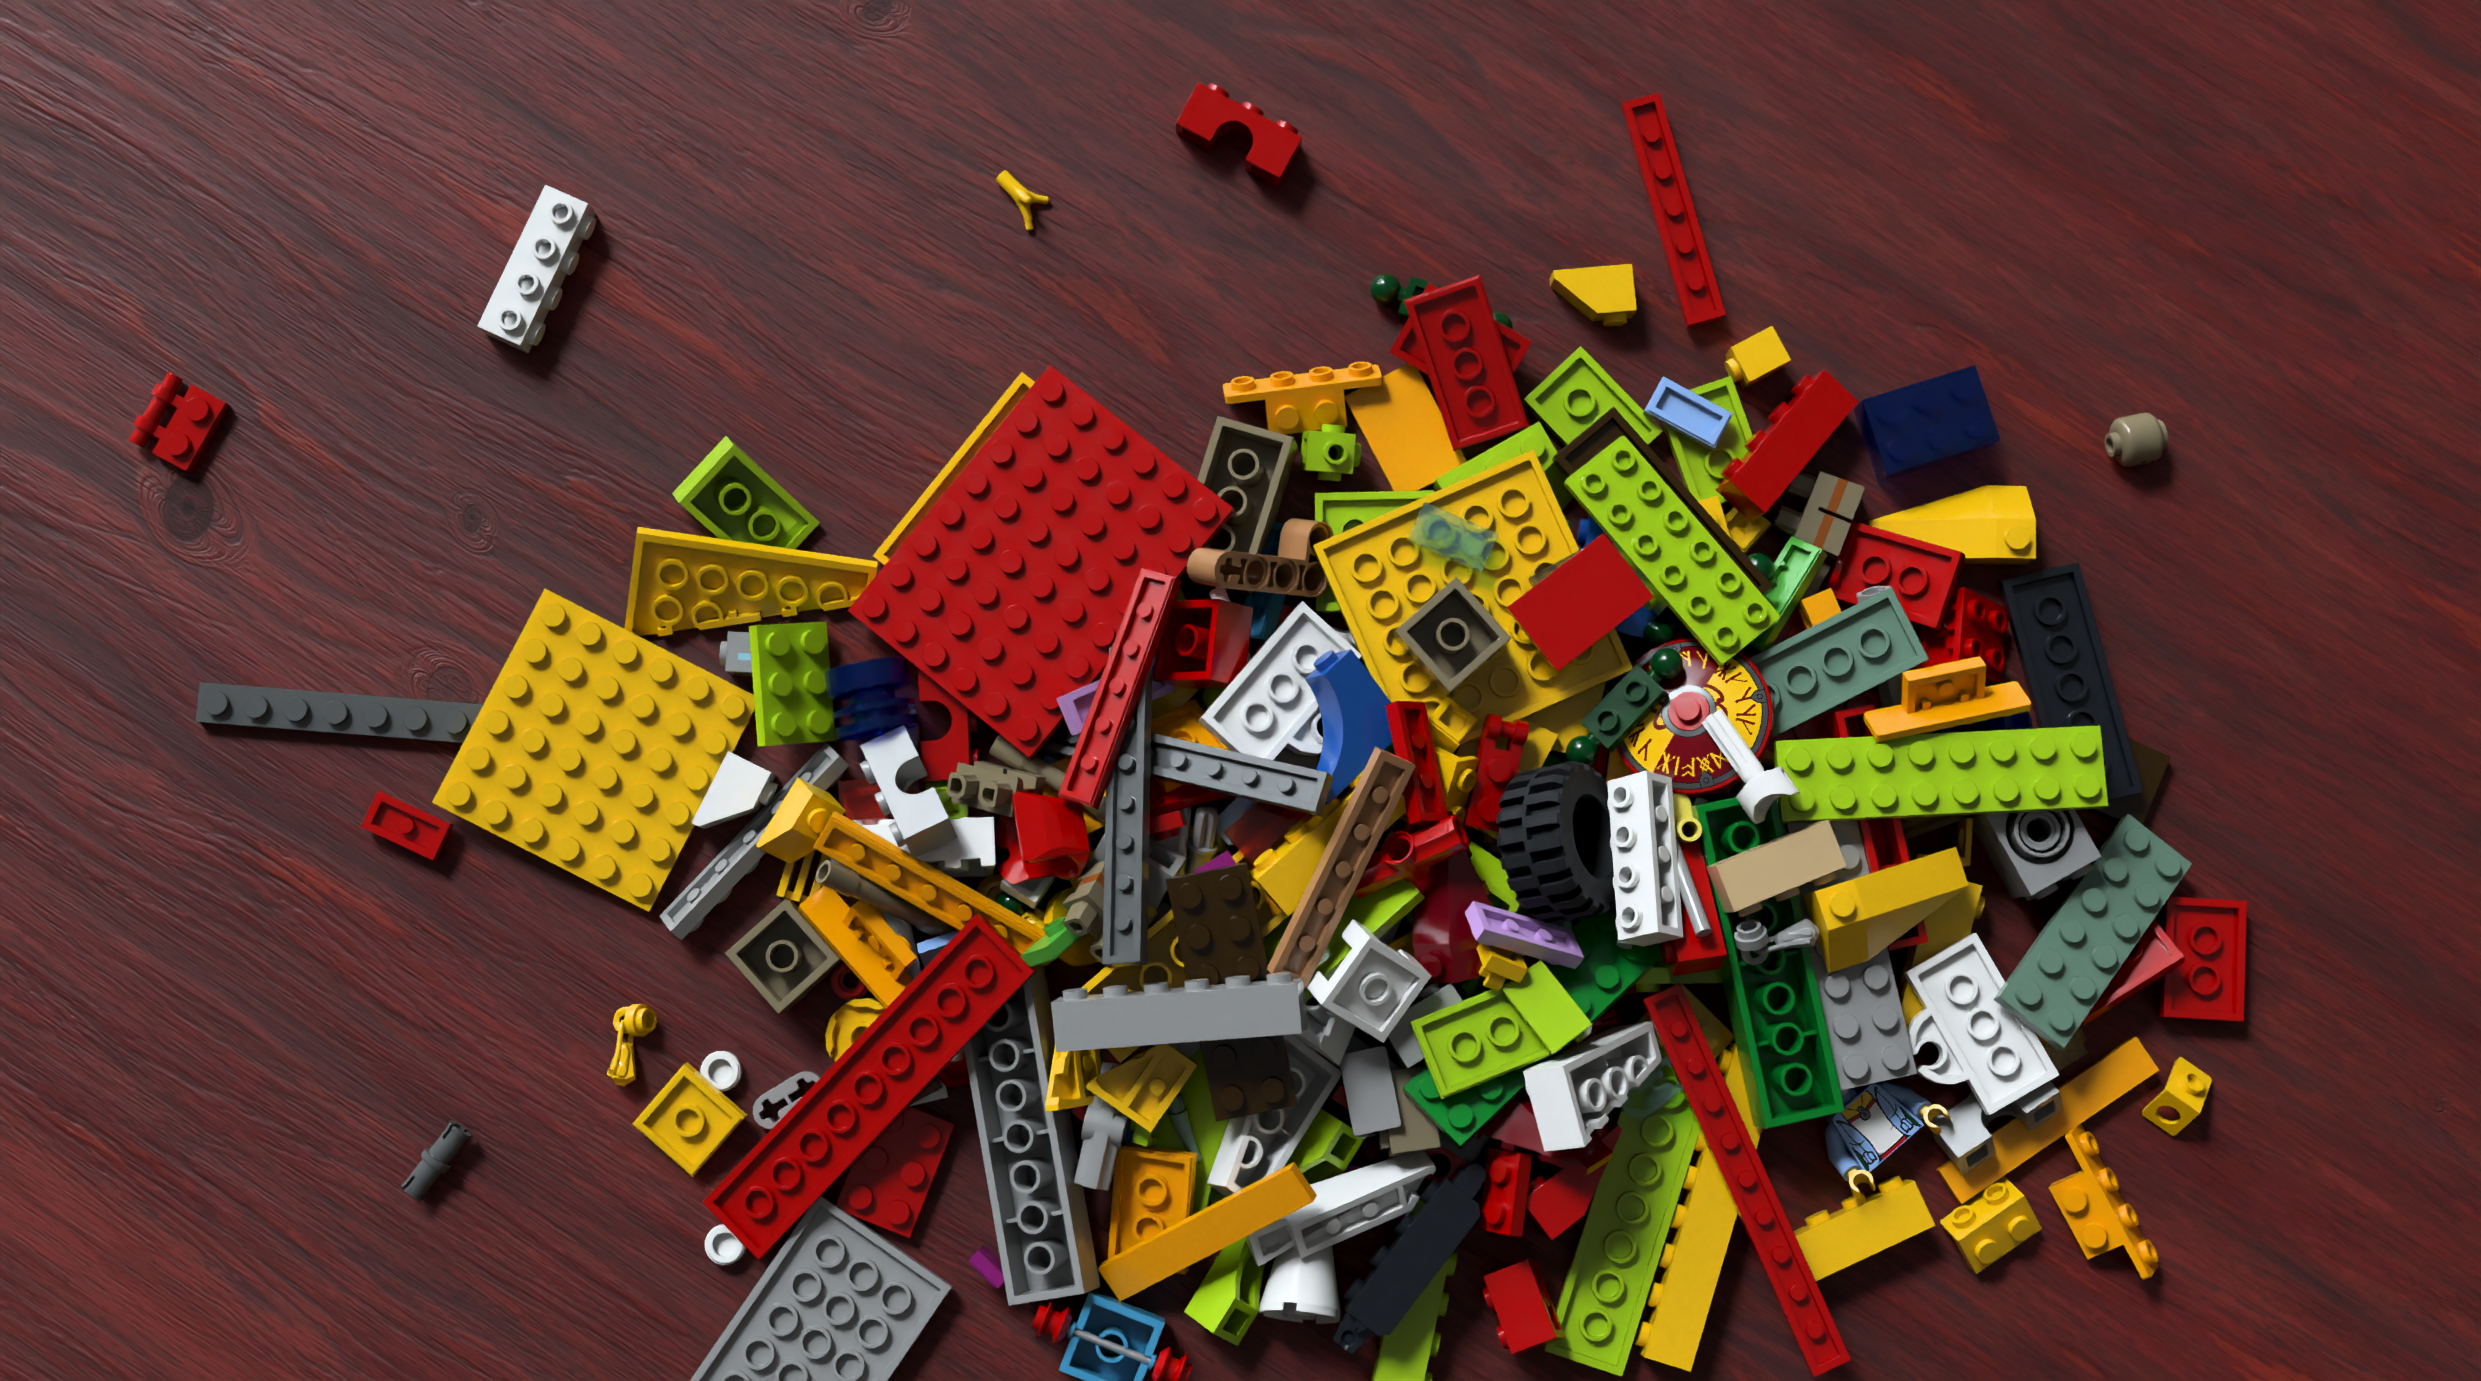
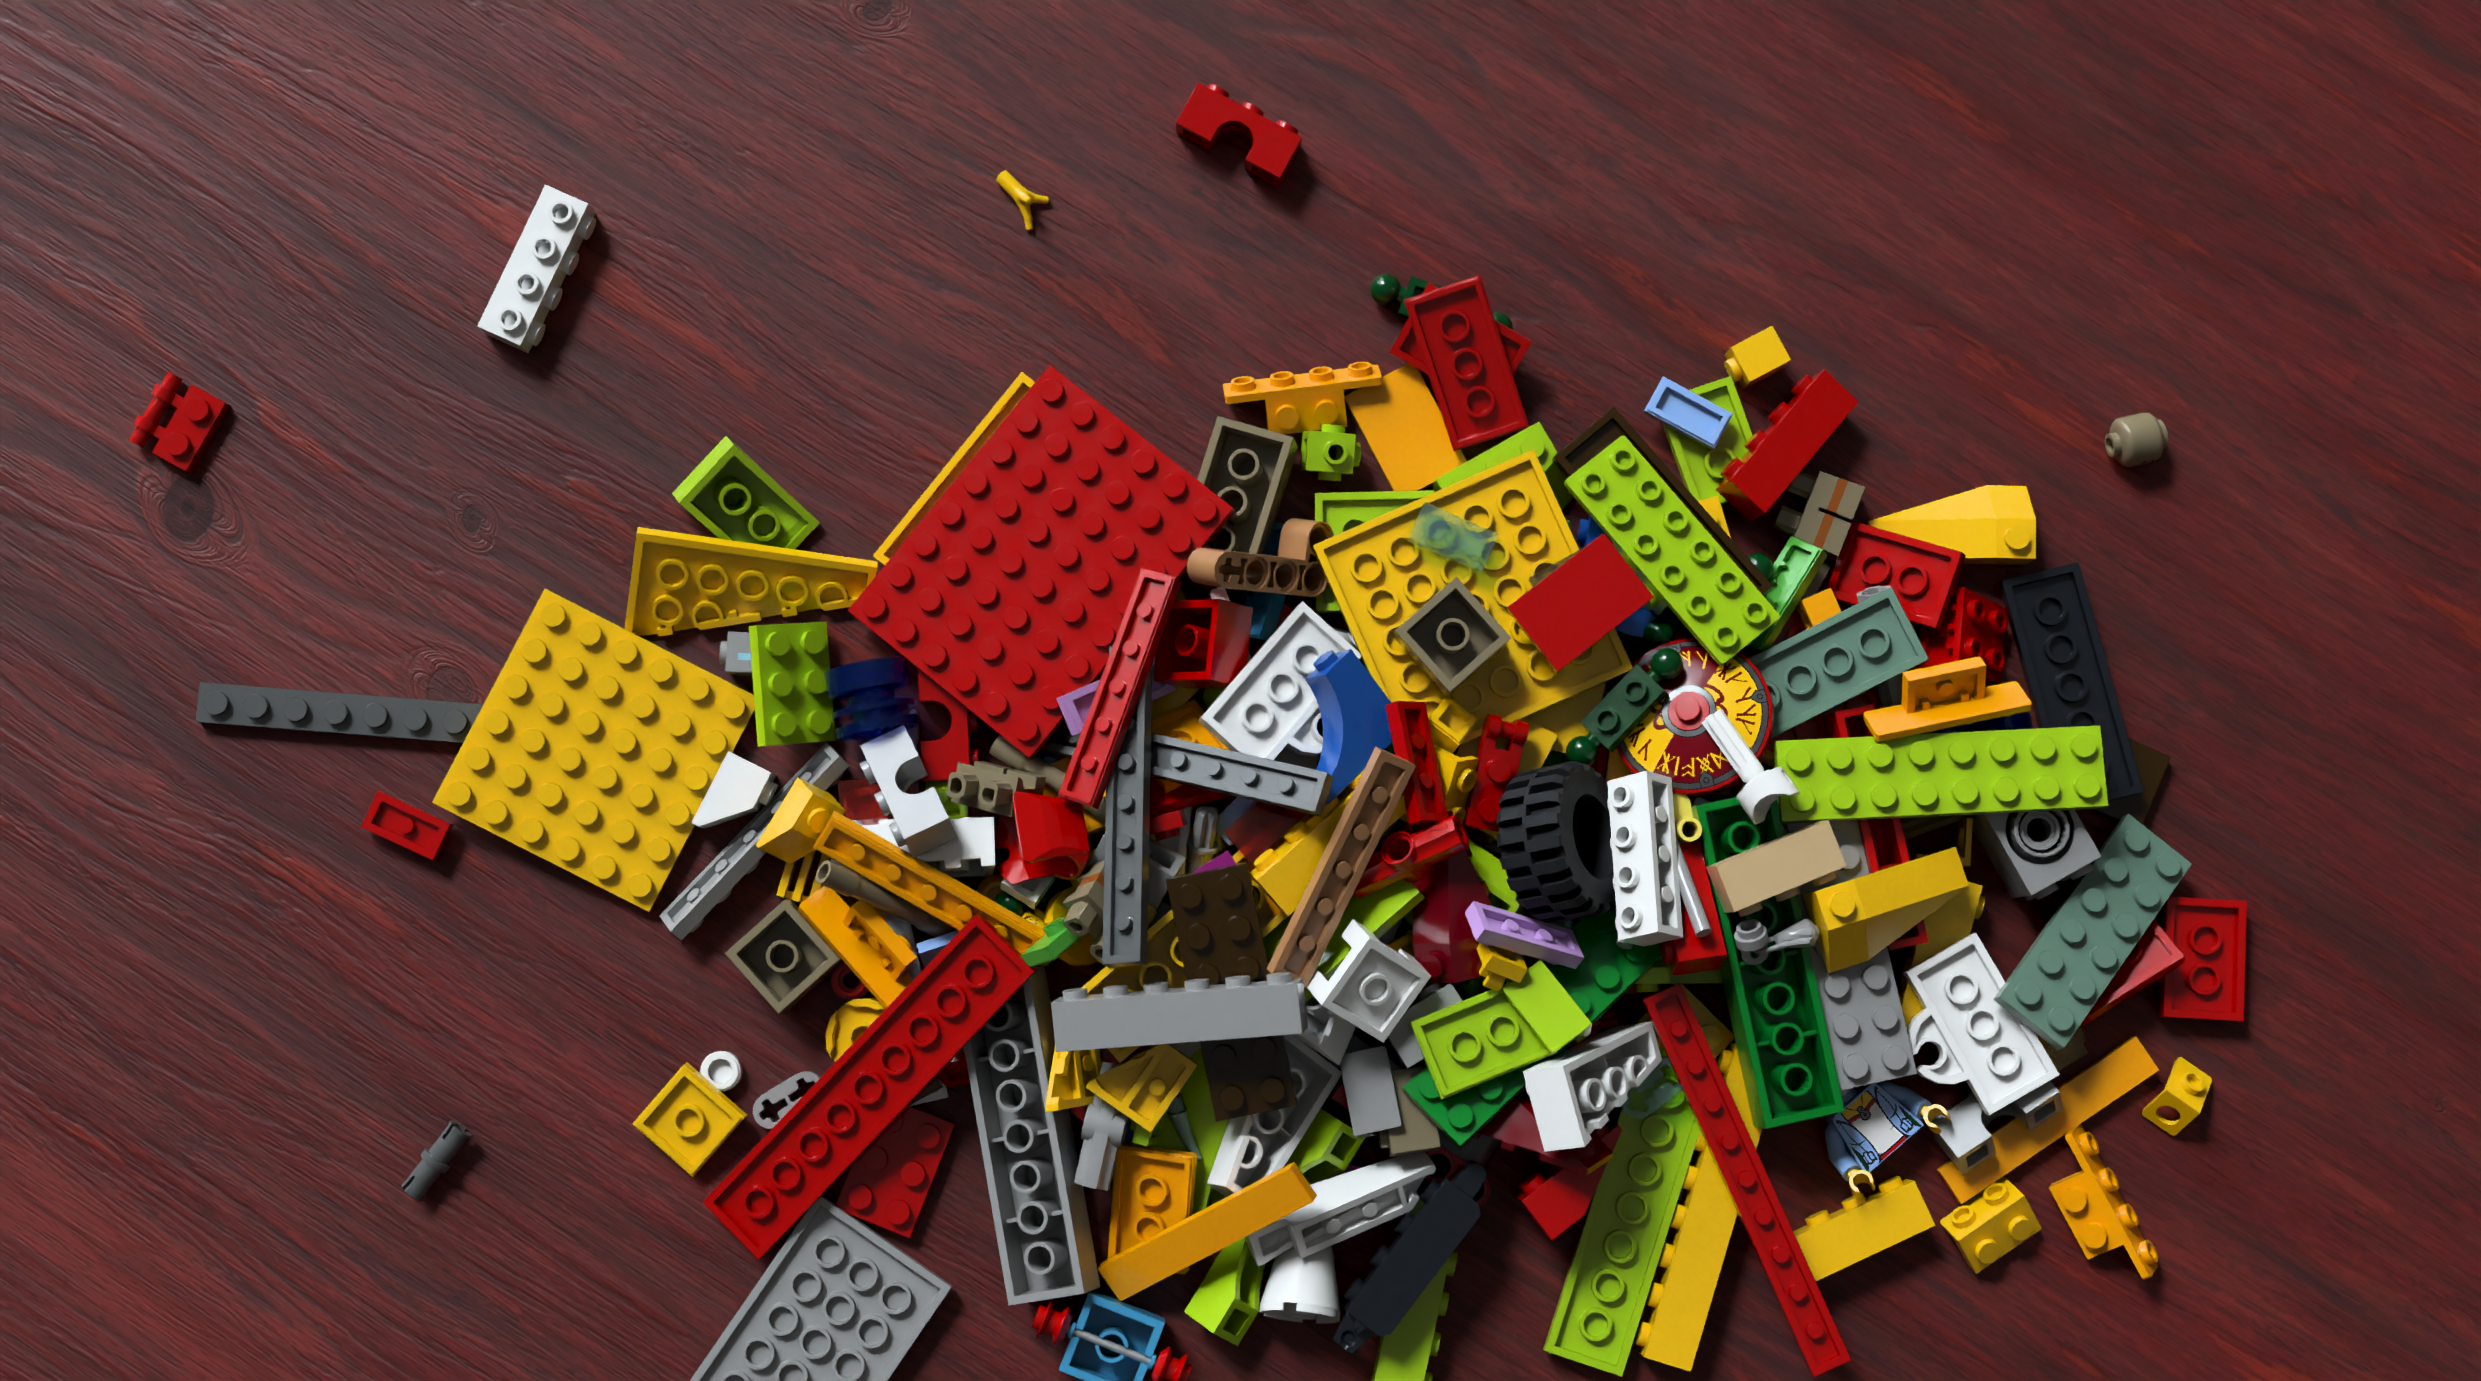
(638, 1021): yellow piece -> none
(723, 1246): white tile -> none
(988, 1266): magenta tile -> none
(1505, 1192): red bracket -> none
(1522, 1307): red brick -> none
(1581, 394): lime plate -> none
(1599, 291): yellow slope -> none
(1673, 210): red plate -> none
(1743, 532): yellow tile -> none
(1926, 423): clear blue brick -> none

